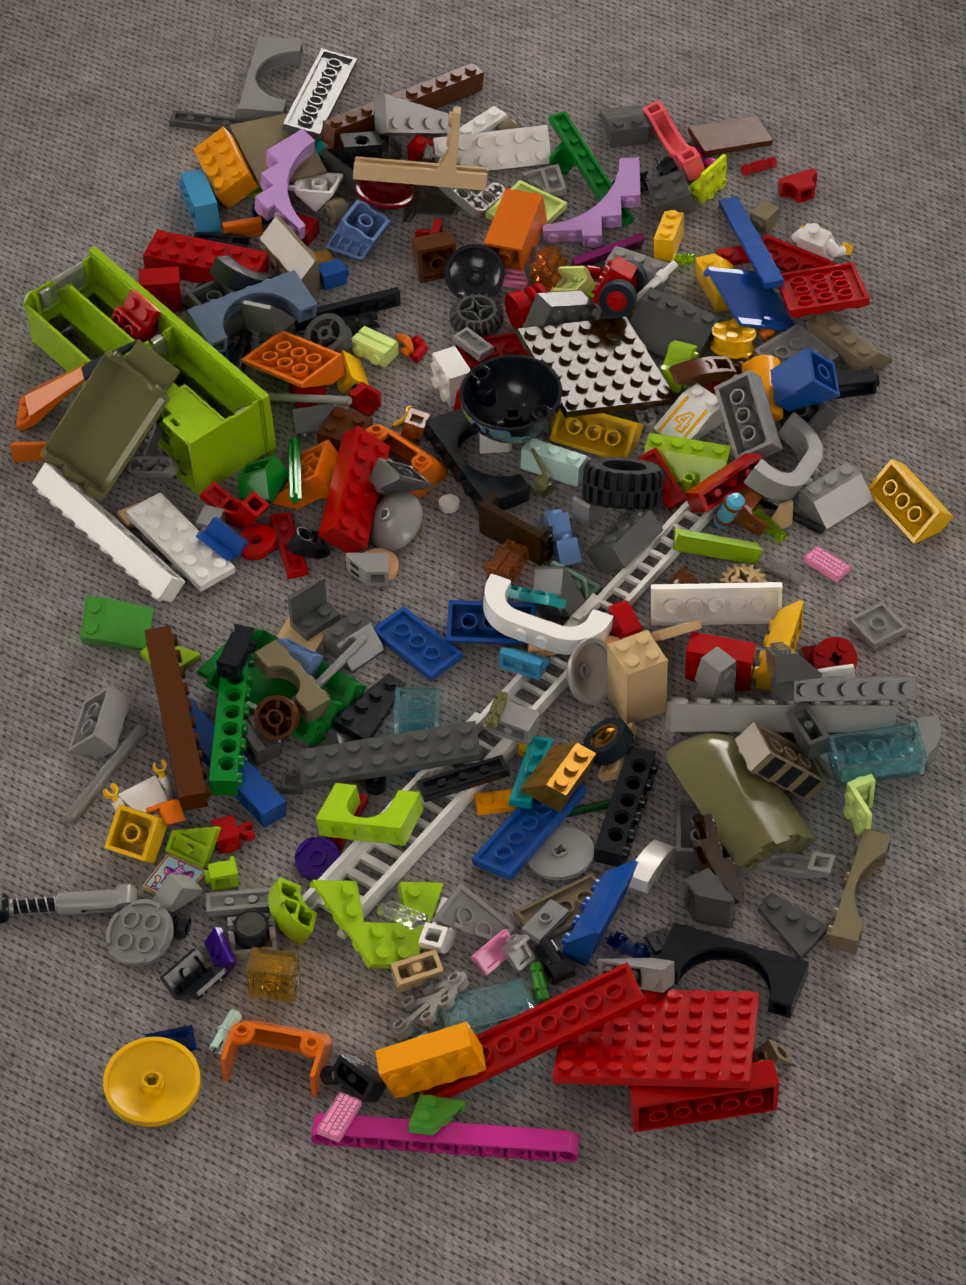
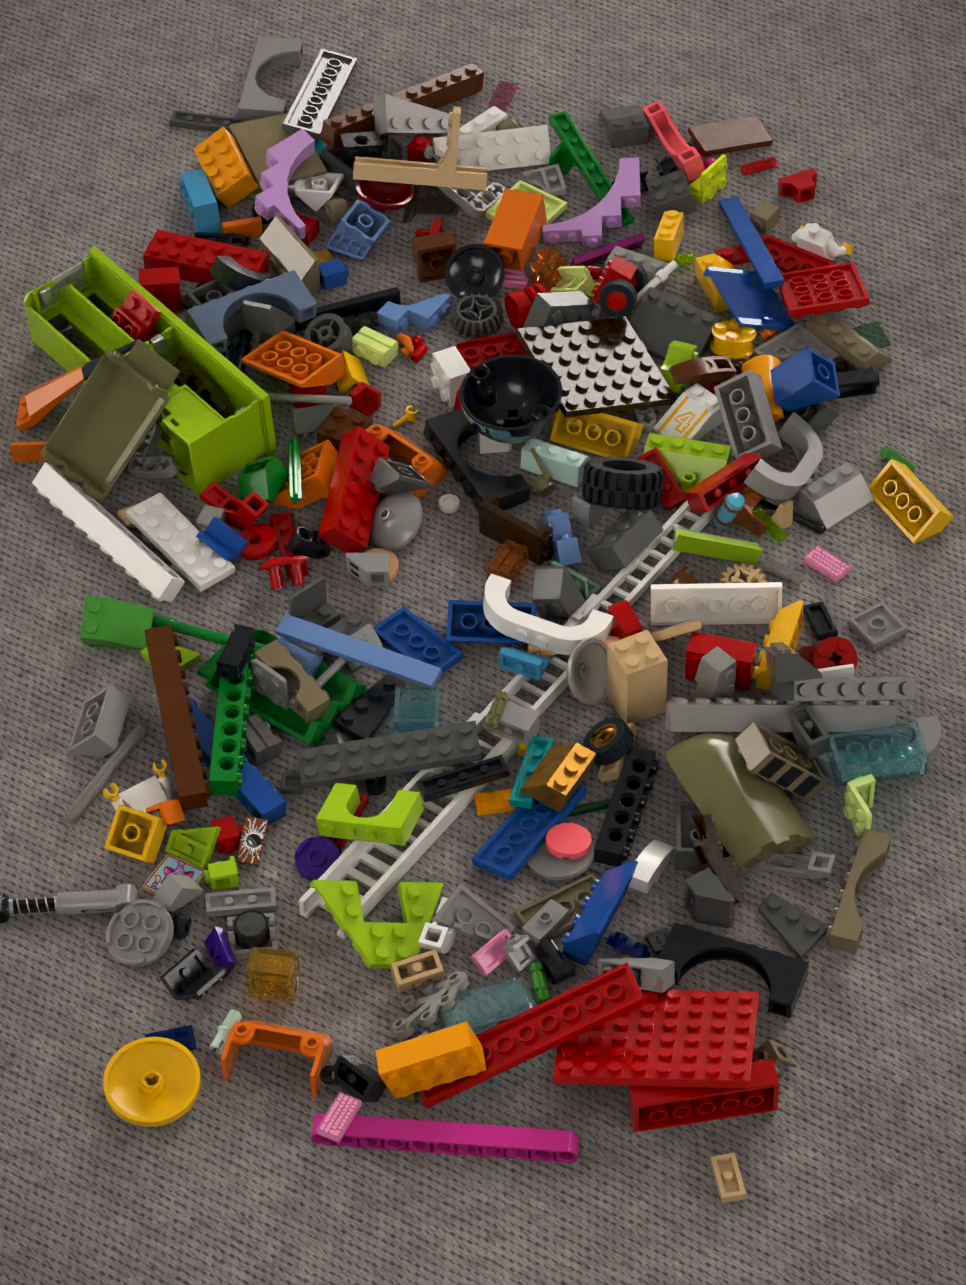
(197, 632): none -> green piece
(202, 385): none -> dark brown slope
(252, 840): none -> tile
(272, 684): none -> light grey bracket
(274, 565): none -> red connector
(276, 717): reddish brown cylinder -> none
(290, 911): lime brick -> none
(359, 651): none -> medium blue tile
(402, 914): clear plate -> none
(414, 430): dark orange brick -> none
(421, 314): none -> medium blue arch
(433, 1113): bright green wing -> none
(473, 344): light grey plate -> none
(503, 95): none -> clear pink tile
(536, 596): teal plate -> none
(568, 841): none -> coral tile
(728, 1177): none -> tan plate
(820, 621): none -> black tile
(841, 362): none -> dark brown hinge
(873, 333): none -> clear green piece
(886, 453): none -> bright green axle

